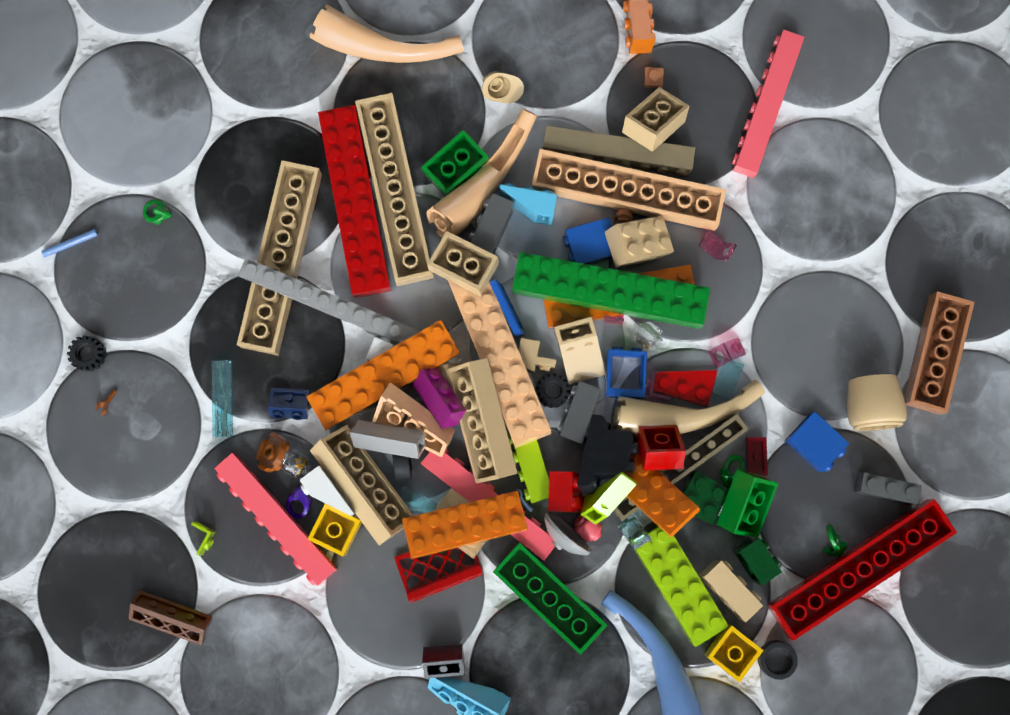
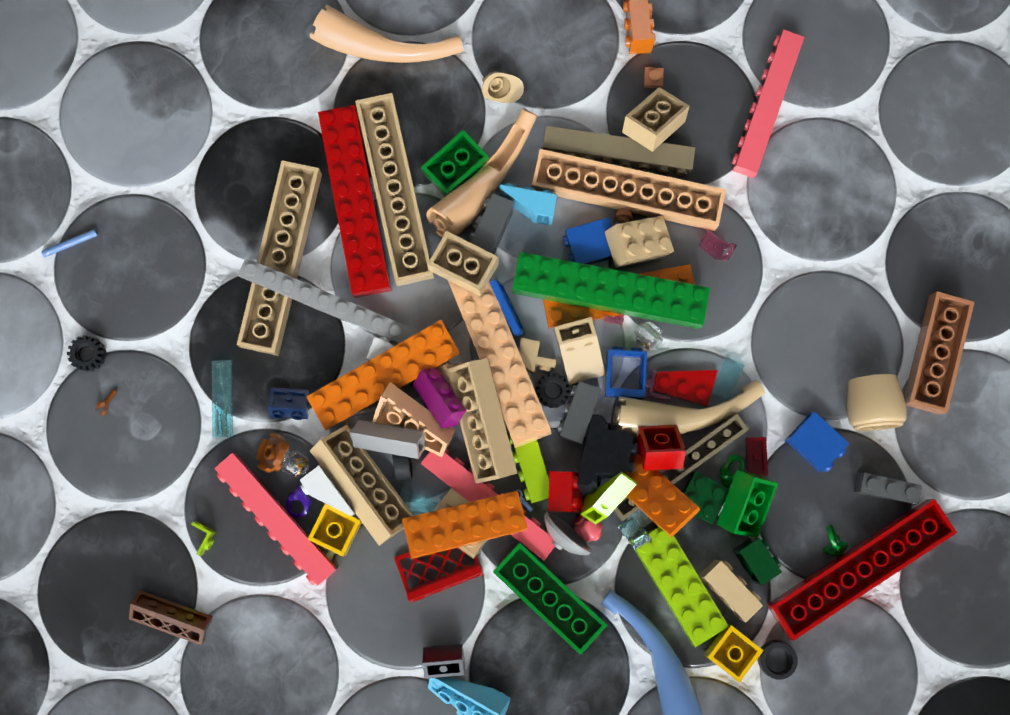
(161, 211): green piece -> none
(731, 350): clear pink bracket -> none

